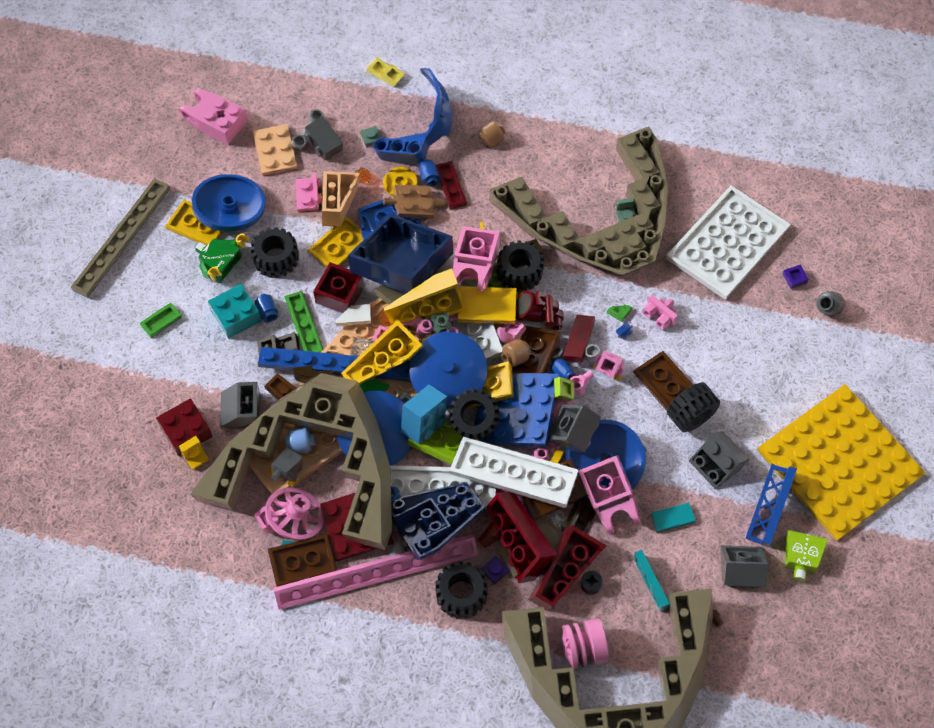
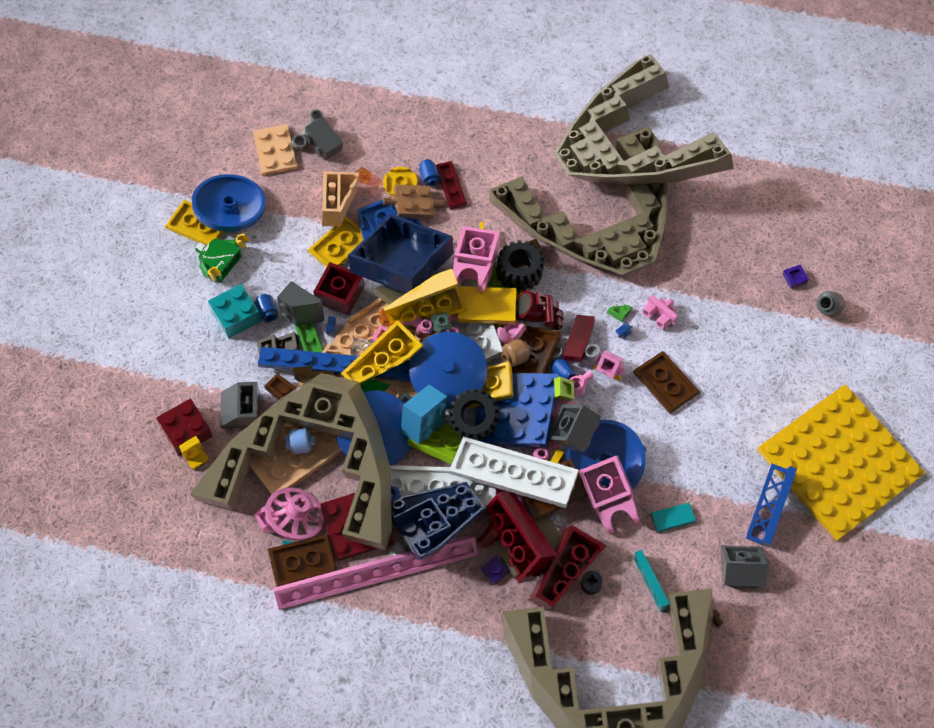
(120, 238): dark tan plate -> none
(160, 320): bright green tile -> none
(215, 116): bright pink brick -> none
(274, 264): black tyre -> none
(286, 466): dark grey piece -> none
(299, 305): none -> dark grey slope
(307, 193): bright pink bracket -> none
(331, 325): none -> blue tile
(355, 316): white tile -> none
(370, 135): sand green plate -> none
(386, 73): light yellow slope -> none
(415, 147): blue piece -> none
(467, 605): black tyre -> none
(491, 134): medium nougat head -> none
(581, 515): dark brown slope -> none
(585, 643): bright pink wheel -> none
(591, 156): none -> dark tan piece
(625, 209): sand green bracket -> none
(693, 407): black tyre -> none
(718, 459): dark grey slope -> none
(728, 242): white plate -> none
(803, 553): lime torso -> none

